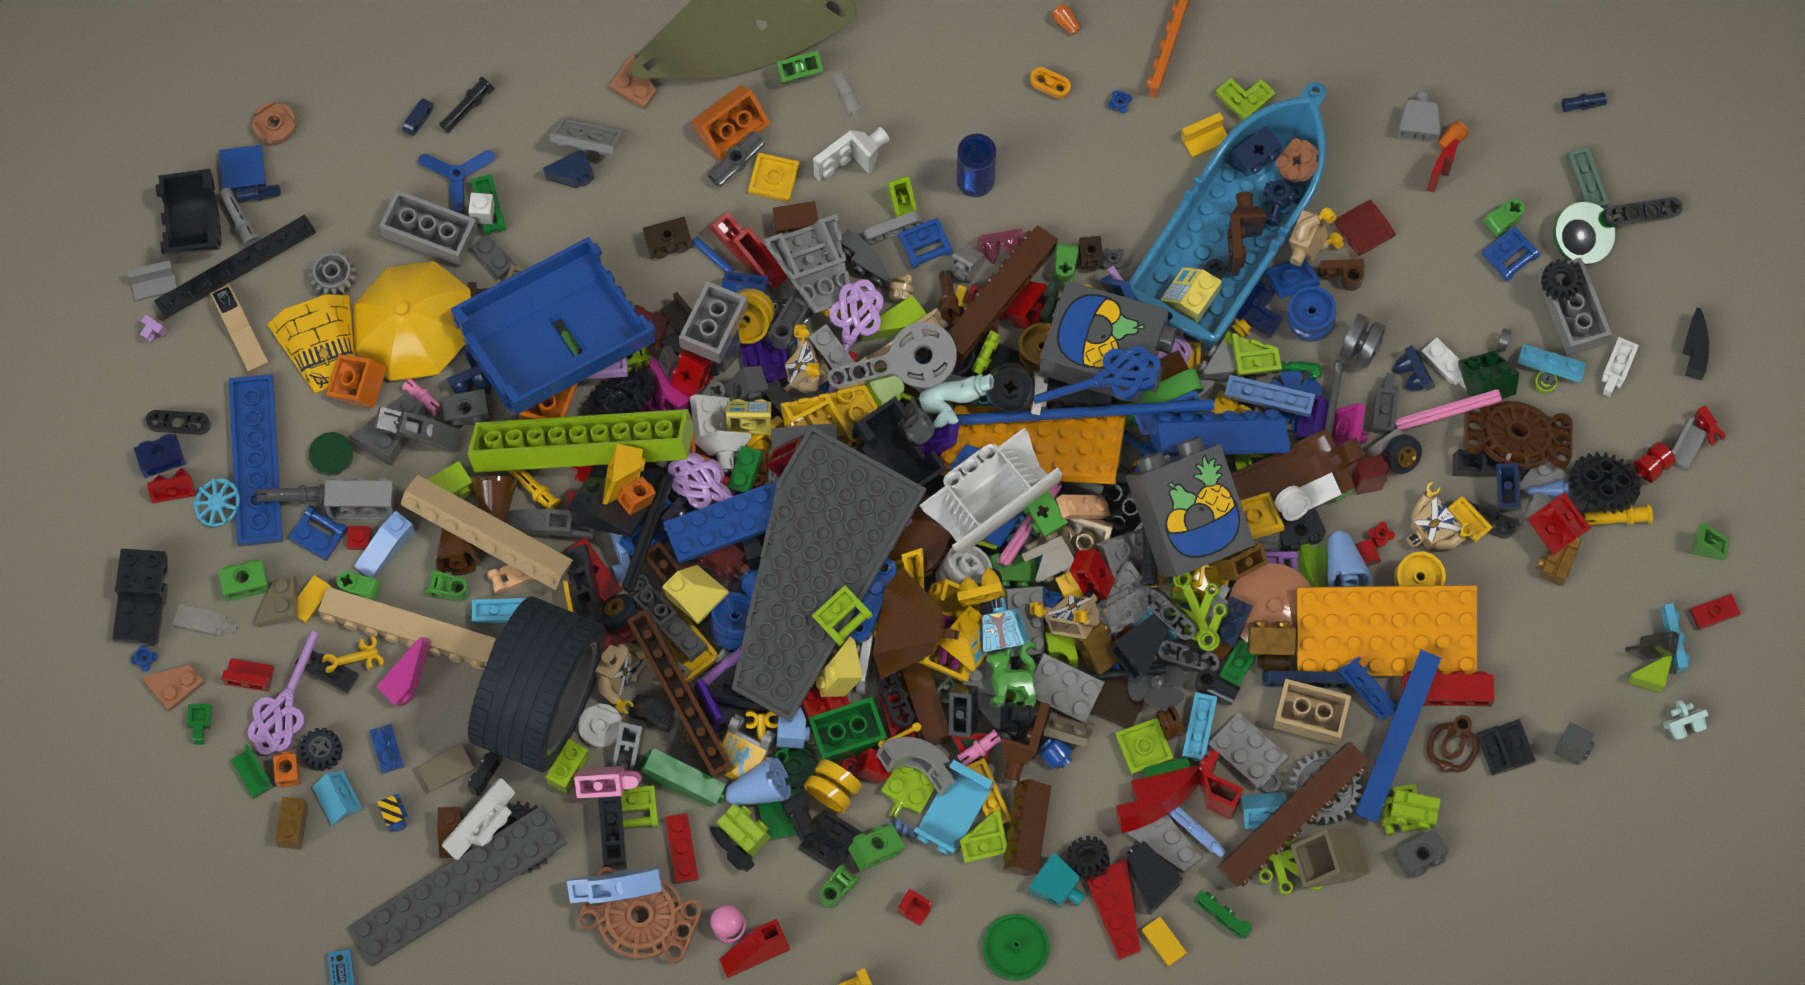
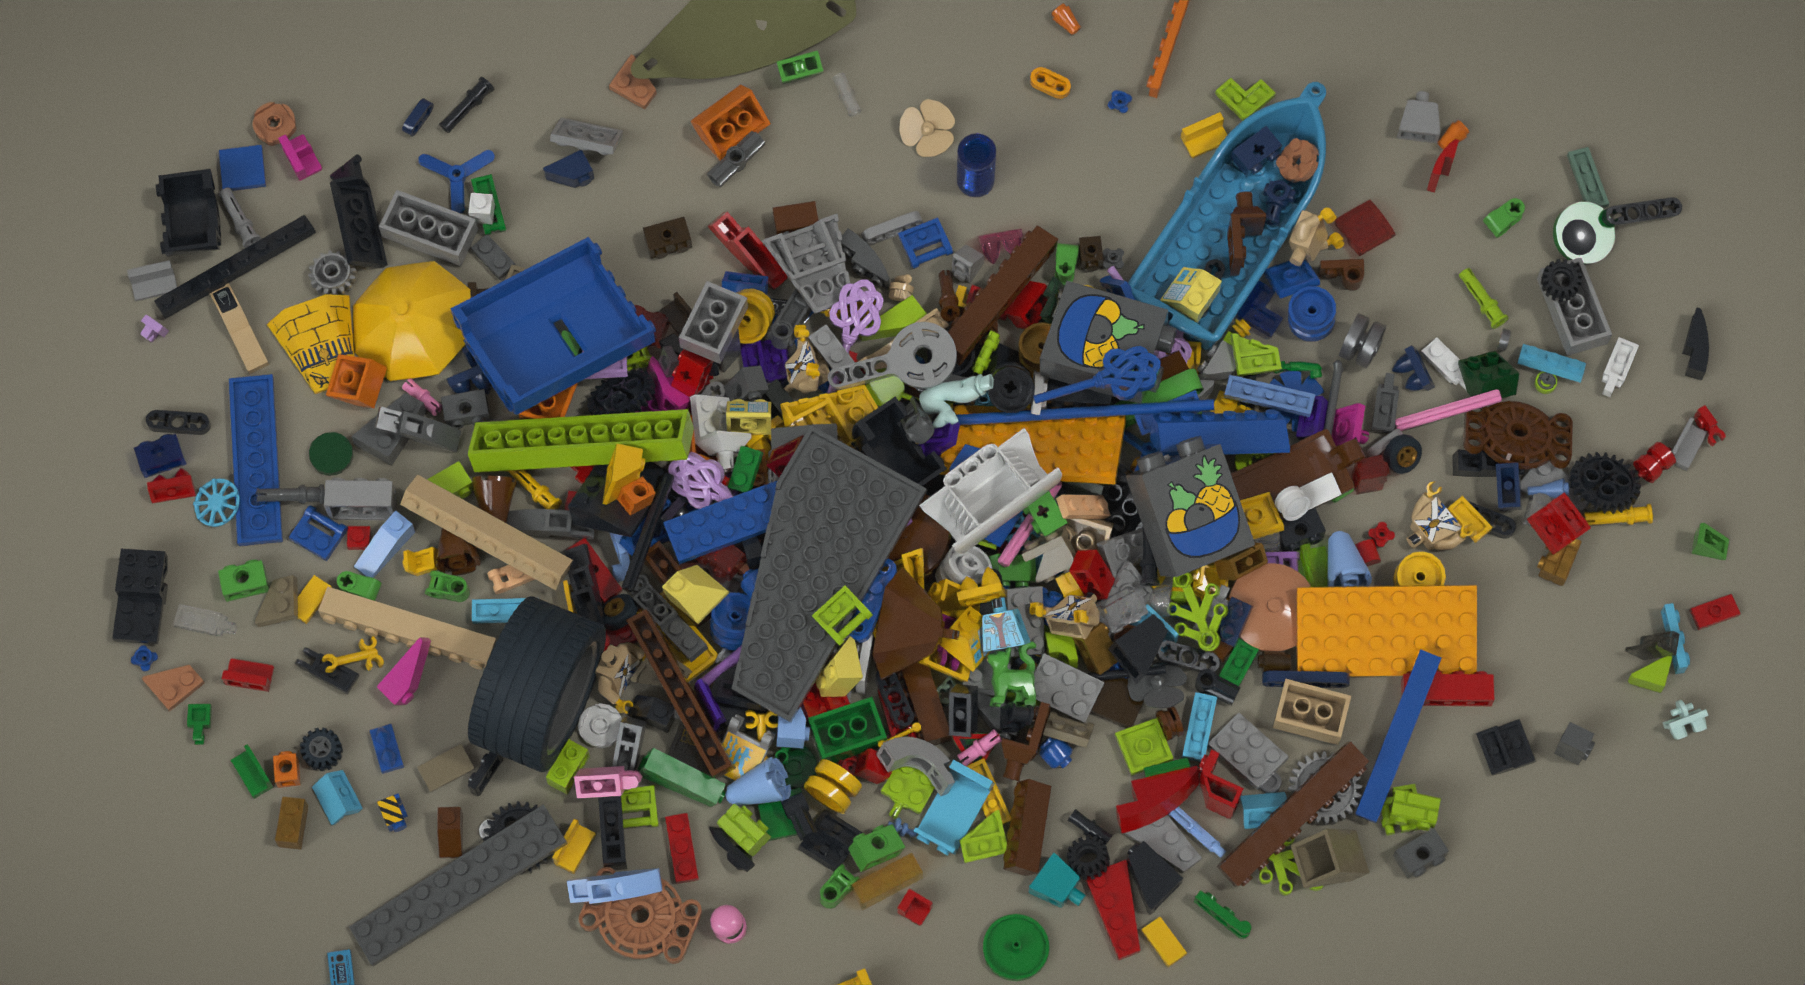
(258, 192): dark blue axle -> none
(263, 719): lavender piece -> none
(300, 156): none -> dark pink panel
(357, 216): none -> black hinge
(420, 561): none -> yellow bracket
(481, 821): white bracket -> none
(578, 842): none -> yellow panel
(712, 255): blue piece -> none
(757, 947): red slope -> none
(773, 177): yellow tile -> none
(852, 144): white plate -> none
(887, 881): none -> clear yellow brick
(901, 196): lime slope -> none
(936, 117): none -> tan piece
(1089, 827): none -> black pin
(1178, 630): black beam -> none
(1271, 638): pearl gold brick -> none
(1368, 688): blue plate -> none
(1461, 729): reddish brown piece -> none
(1488, 305): none -> lime pin
(1506, 248): blue plate -> none
(1584, 102): dark blue pin -> none

